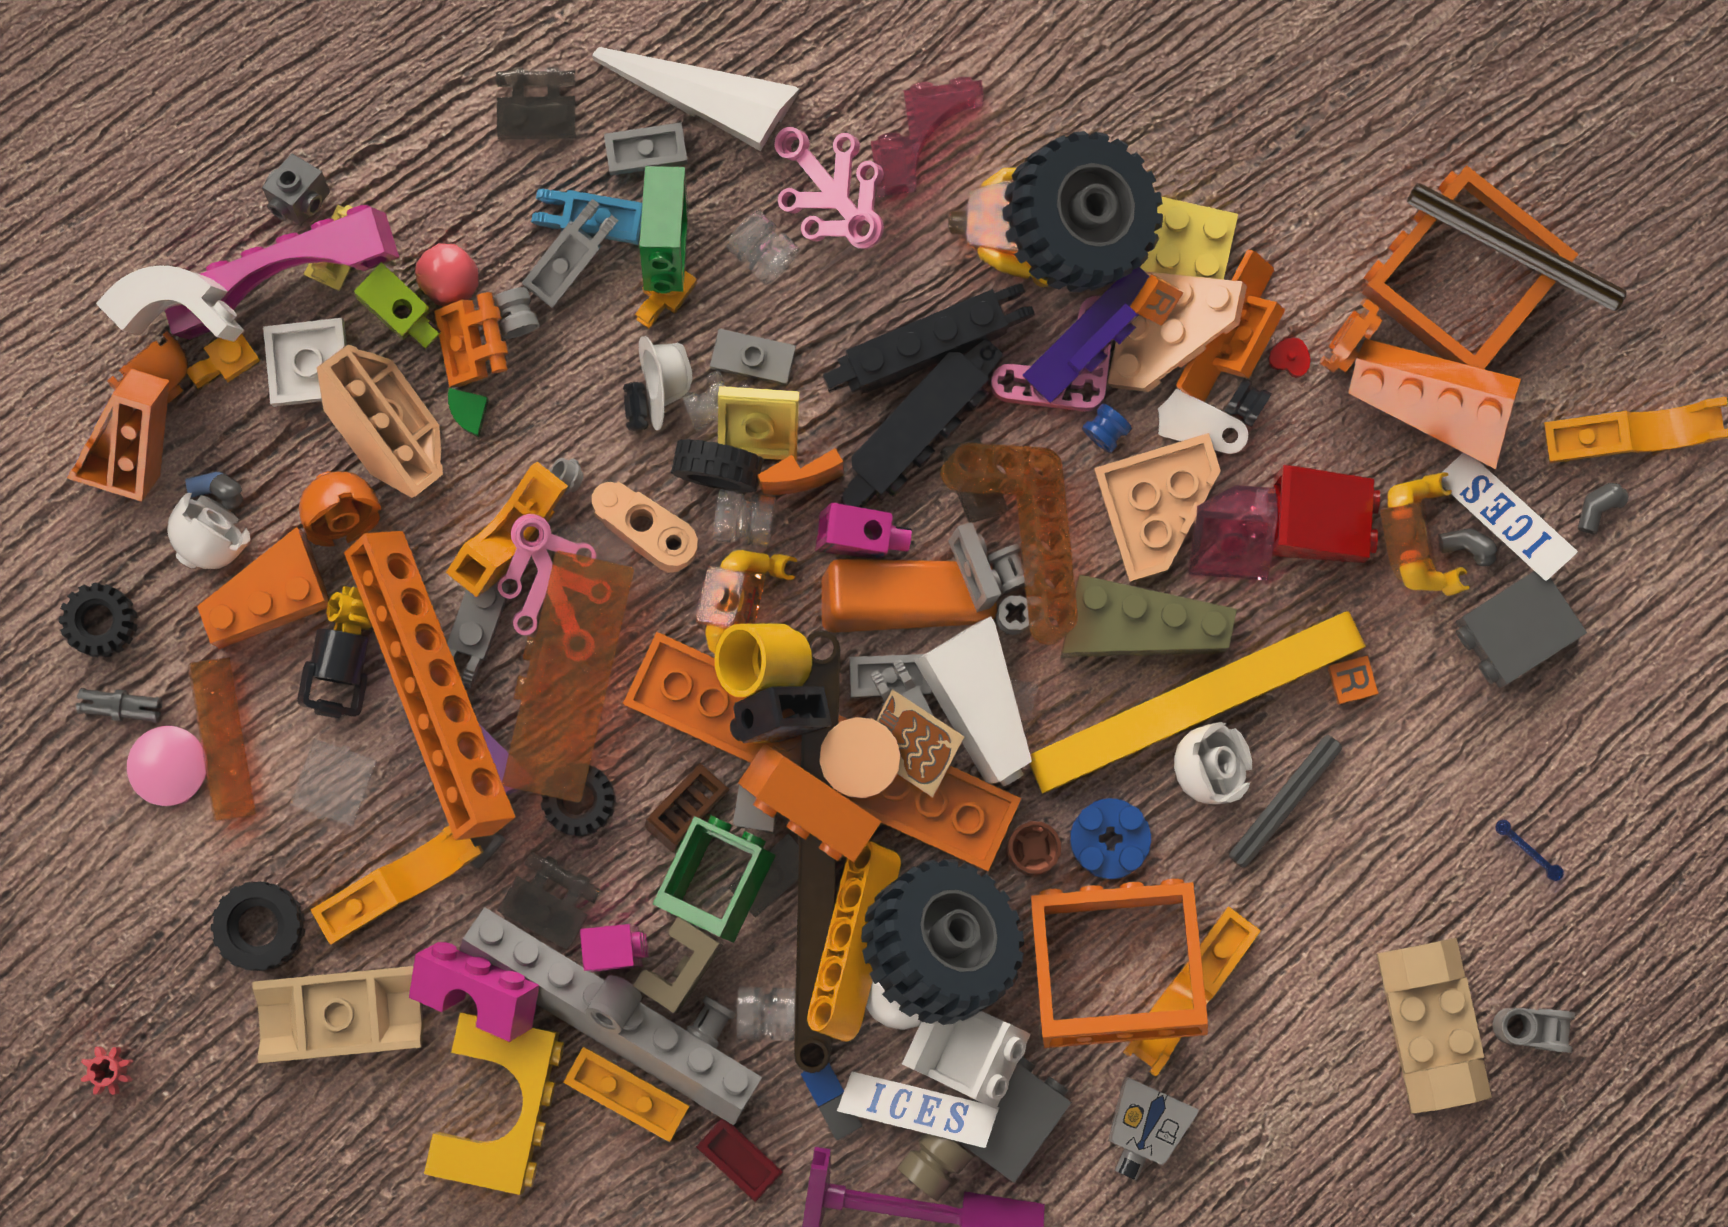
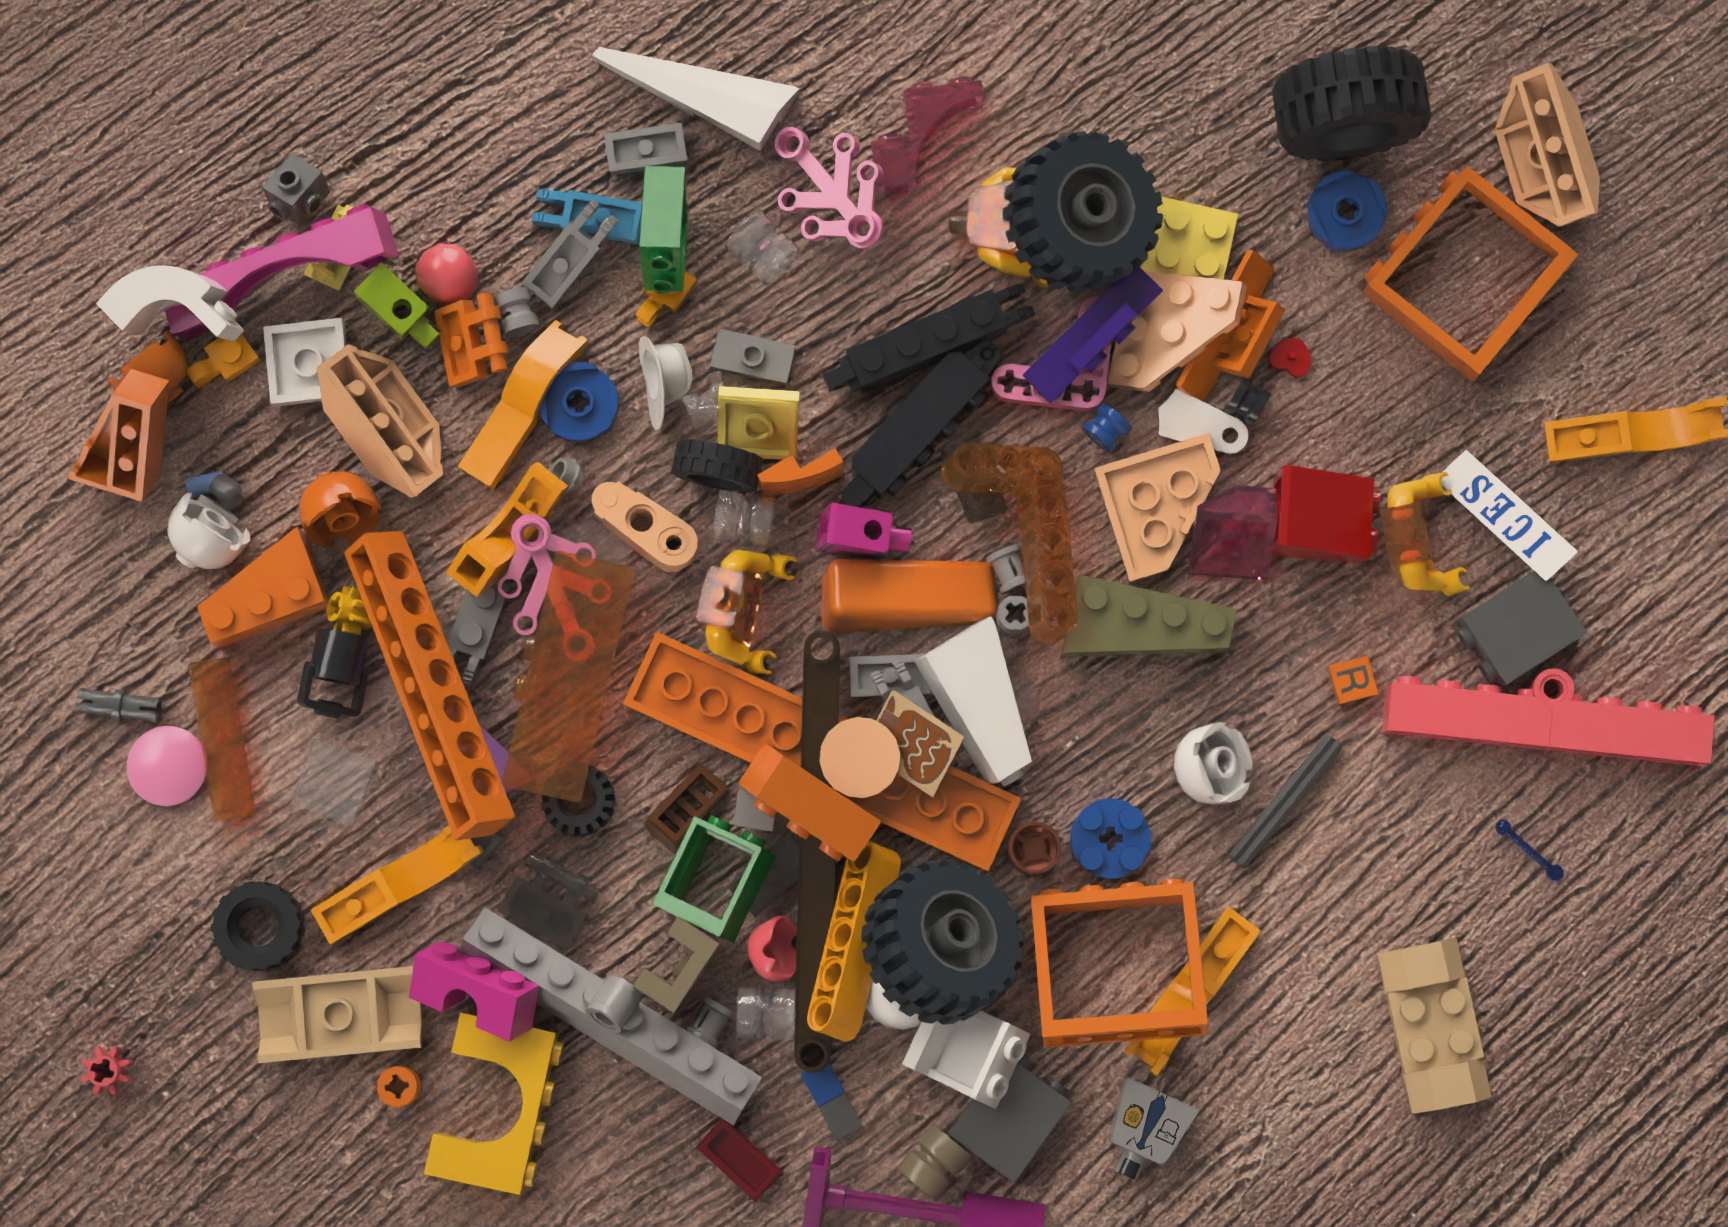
(74, 615): black tyre -> none
(406, 1085): none -> orange wheel
(468, 410): green tile -> none
(520, 404): none -> light orange piece
(536, 116): clear smoke plate -> none
(595, 419): none -> blue plate
(613, 947): dark pink arch -> none
(626, 1094): light orange plate -> none
(635, 406): black piece -> none
(761, 657): yellow piece -> none
(761, 718): black torso -> none
(772, 949): none -> coral hair
(918, 1109): white sticker -> none
(970, 555): light grey plate -> none
(1156, 299): orange tile -> none
(1196, 702): yellow beam -> none
(1349, 335): orange plate -> none
(1351, 103): none -> black tyre
(1355, 190): none -> blue plate
(1438, 396): orange wedge -> none
(1471, 540): dark grey arm -> none
(1517, 247): dark brown axle -> none
(1541, 1028): light grey piece -> none
(1547, 148): none -> light nougat wedge
(1547, 723): none -> coral hinge
(1599, 501): dark grey arm -> none

